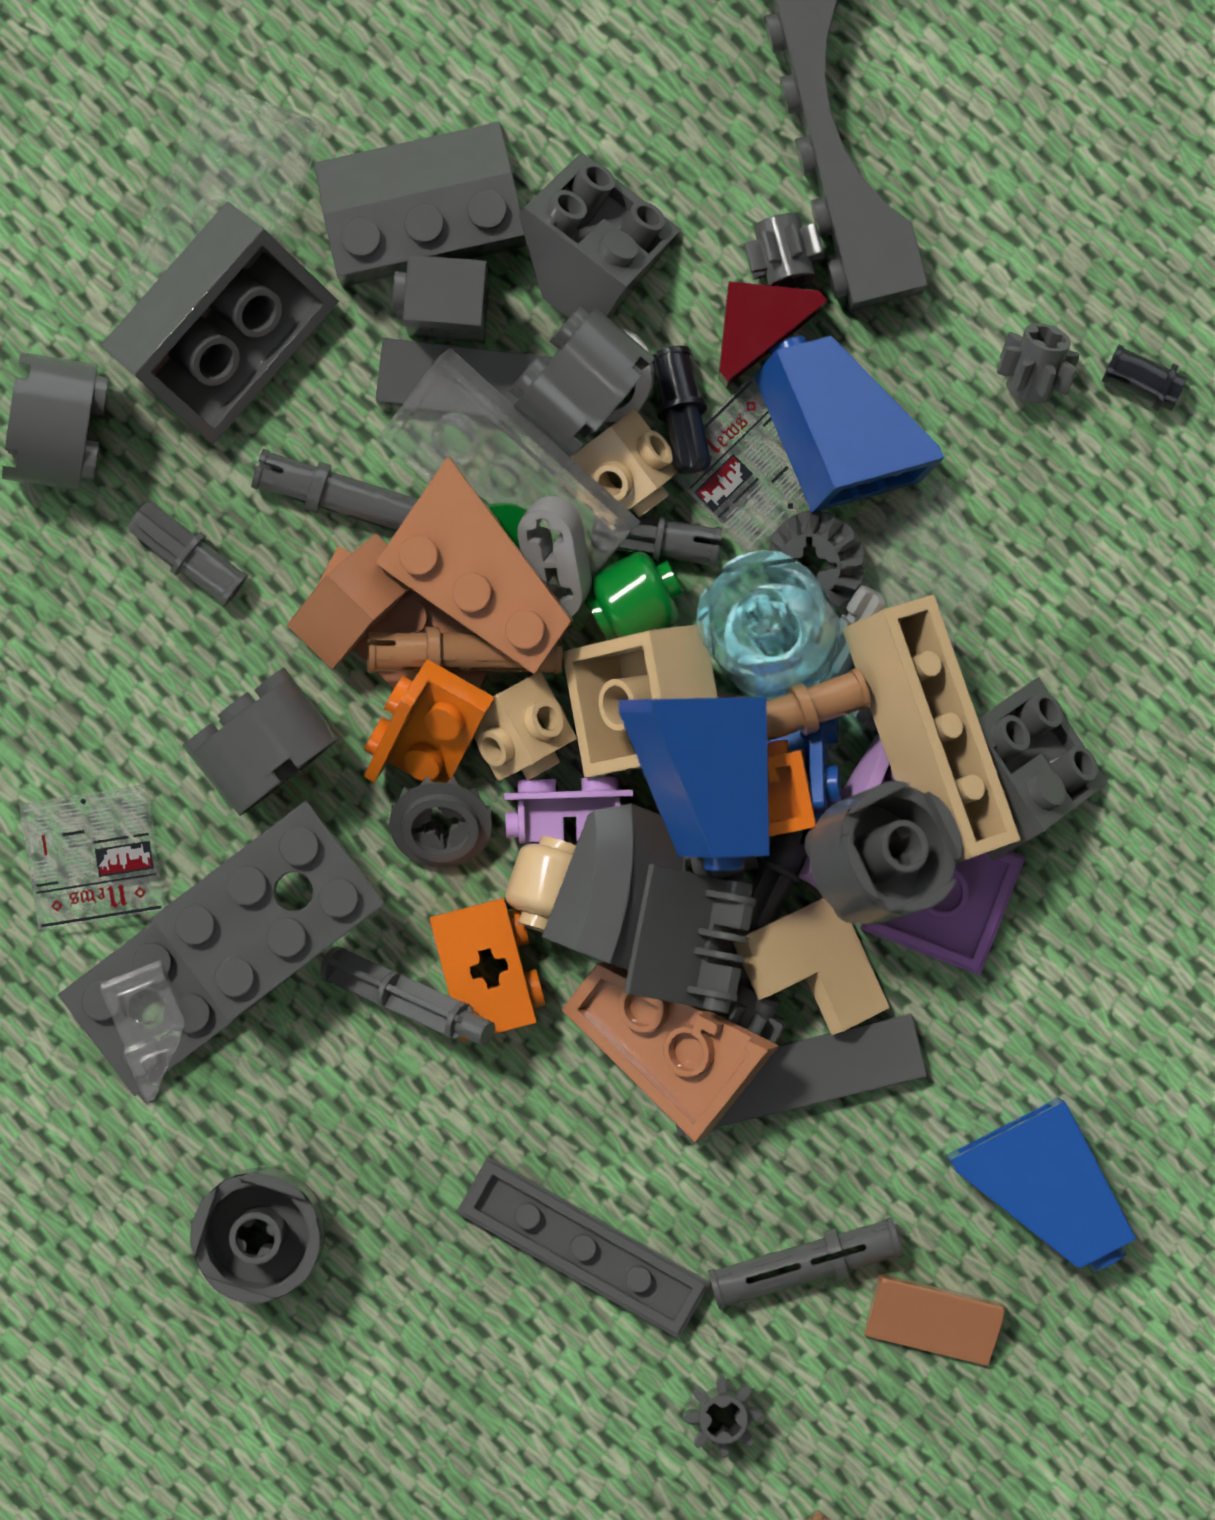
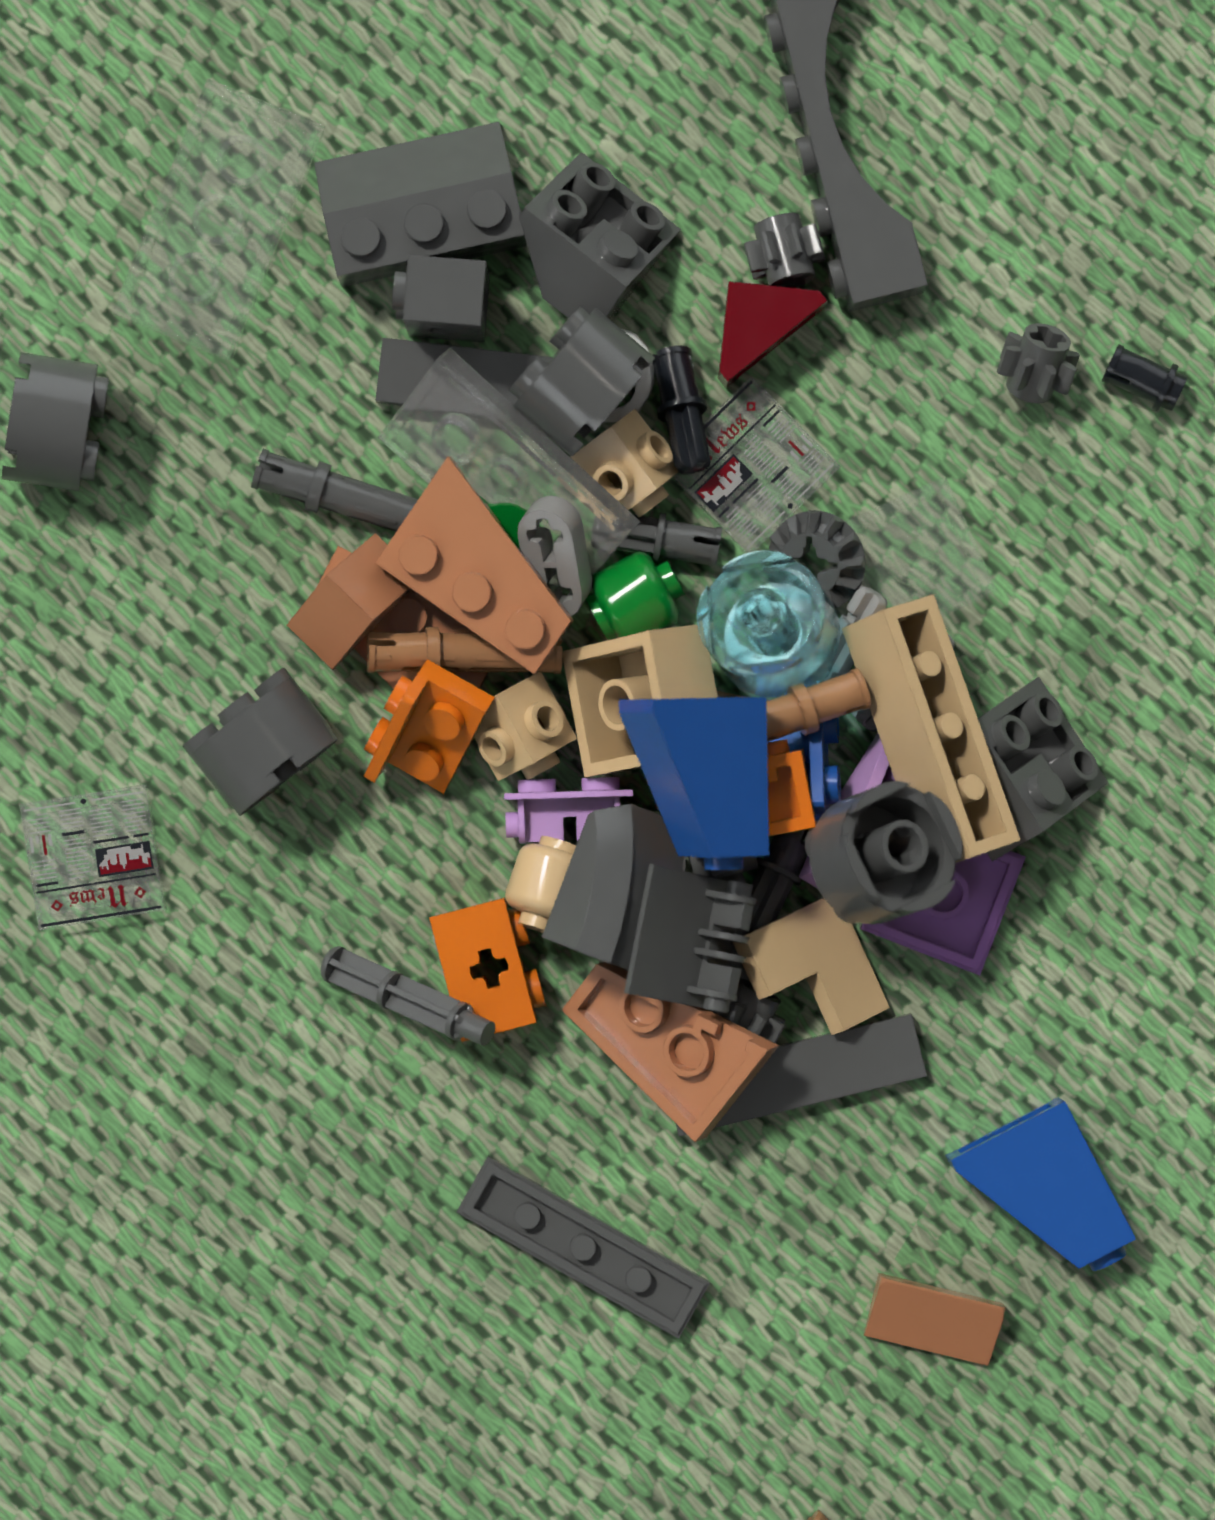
(147, 1022): clear slope -> none
(187, 552): dark grey axle -> none
(220, 322): dark grey slope -> none
(226, 1251): dark grey brick -> none
(232, 938): dark grey bracket -> none
(424, 839): dark grey gear -> none
(722, 1432): dark grey gear -> none
(840, 425): blue slope -> none
(880, 1244): dark grey pin -> none

